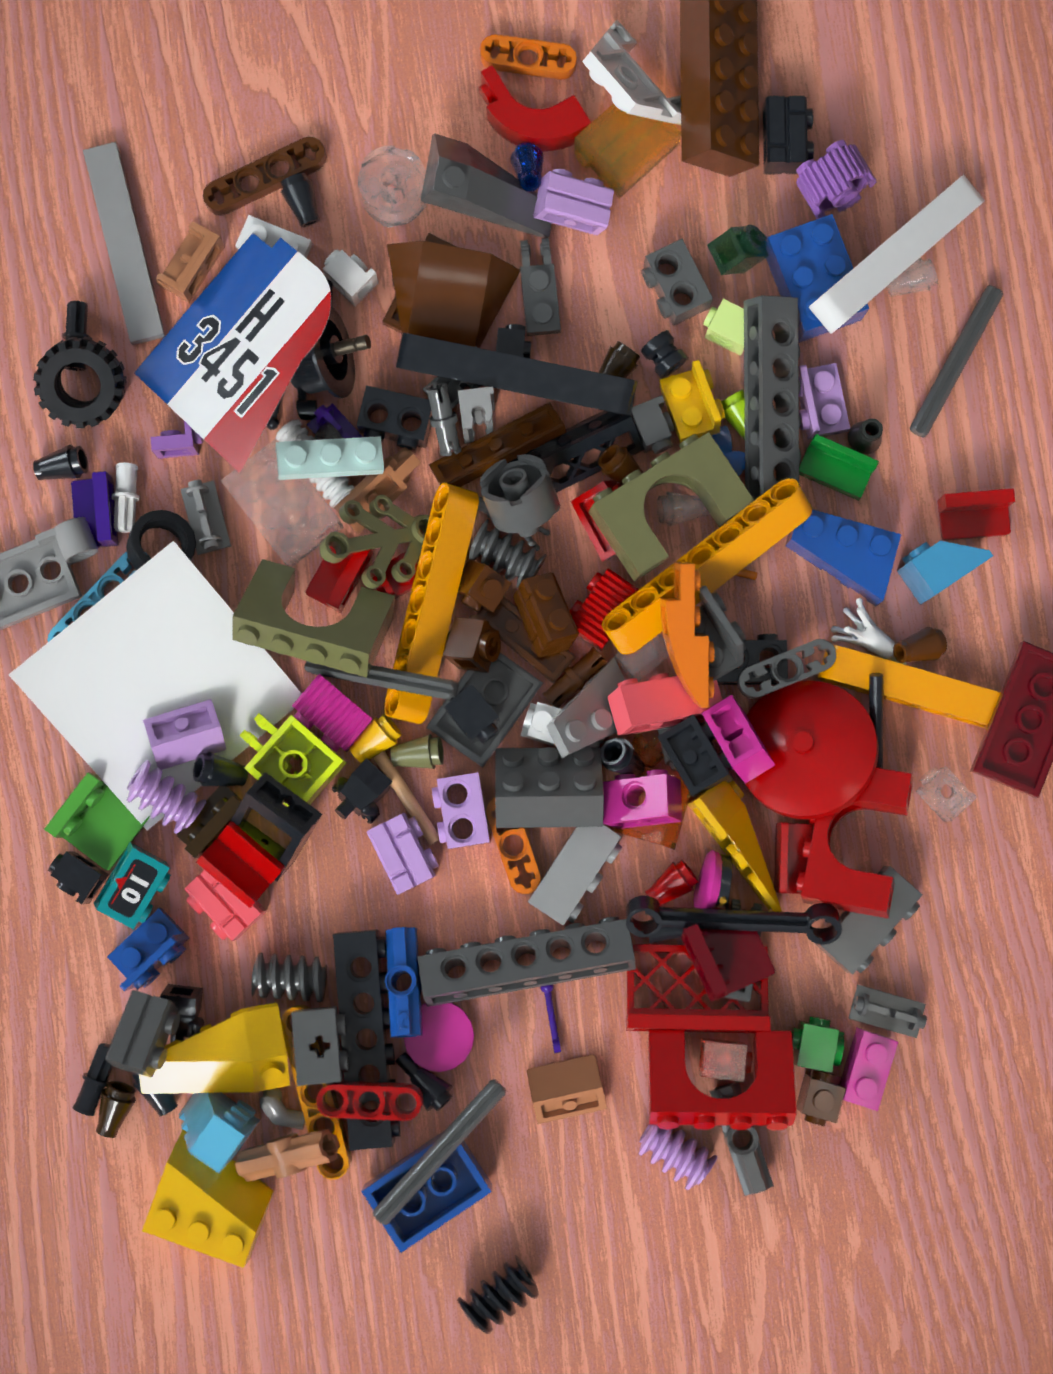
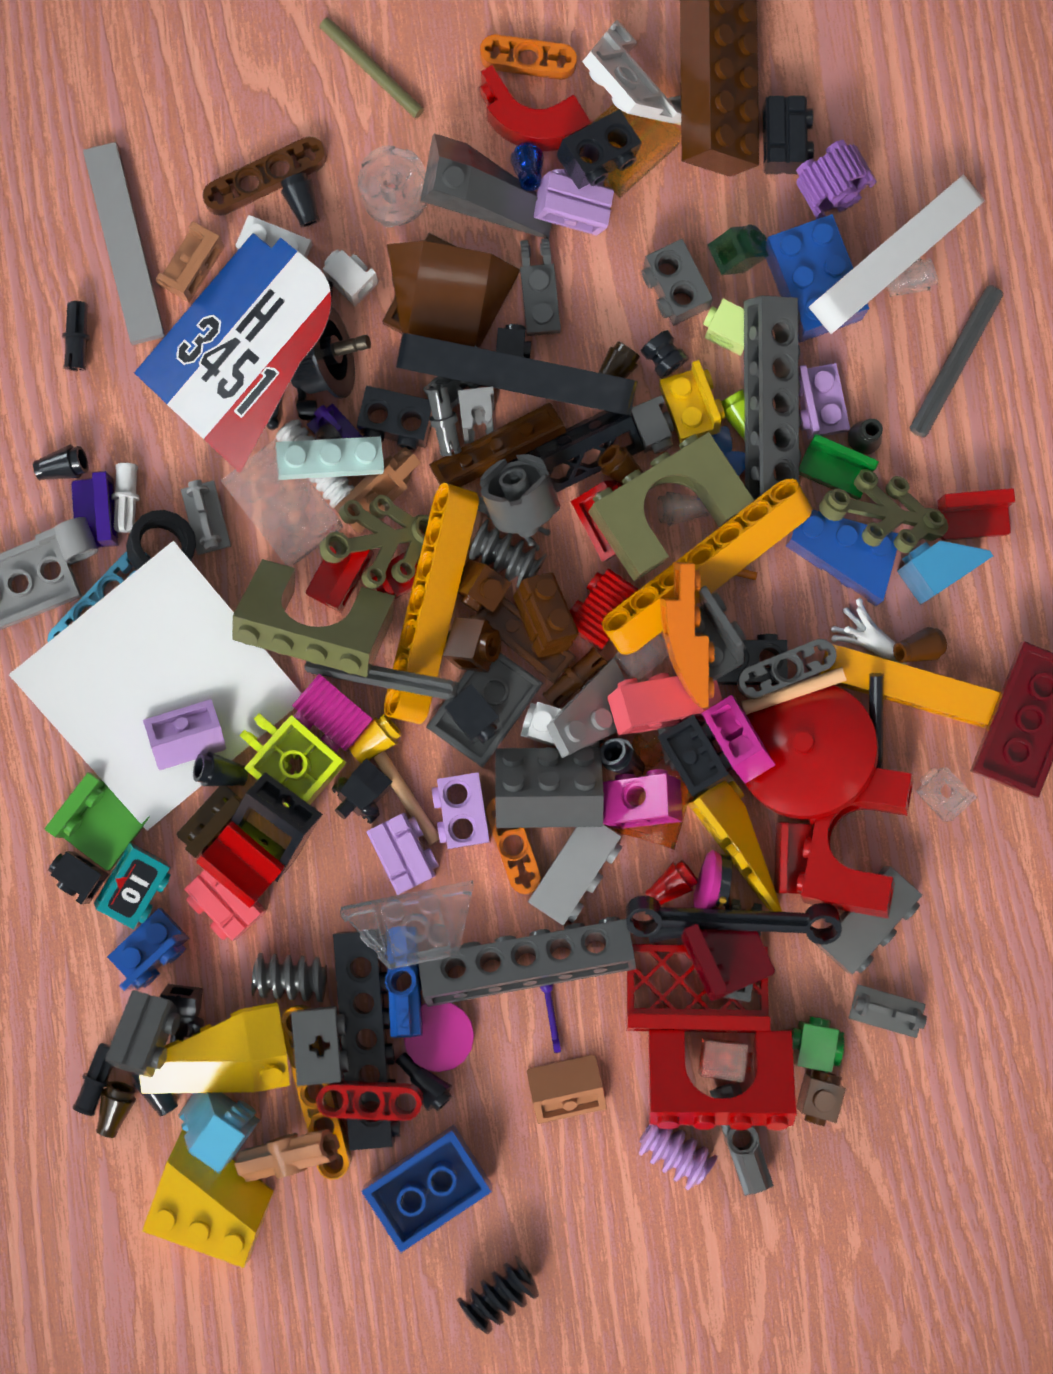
(64, 406): black tyre -> none
(164, 797): lavender piece -> none
(174, 444): medium lavender bracket -> none
(278, 1113): light grey arm -> none
(371, 68): none -> olive bar
(413, 924): none -> clear wing
(419, 753): olive cone -> none
(439, 1152): dark grey axle -> none
(595, 145): none -> black brick
(795, 690): none -> light nougat bar
(867, 1068): dark pink brick -> none
(927, 522): none -> olive plant

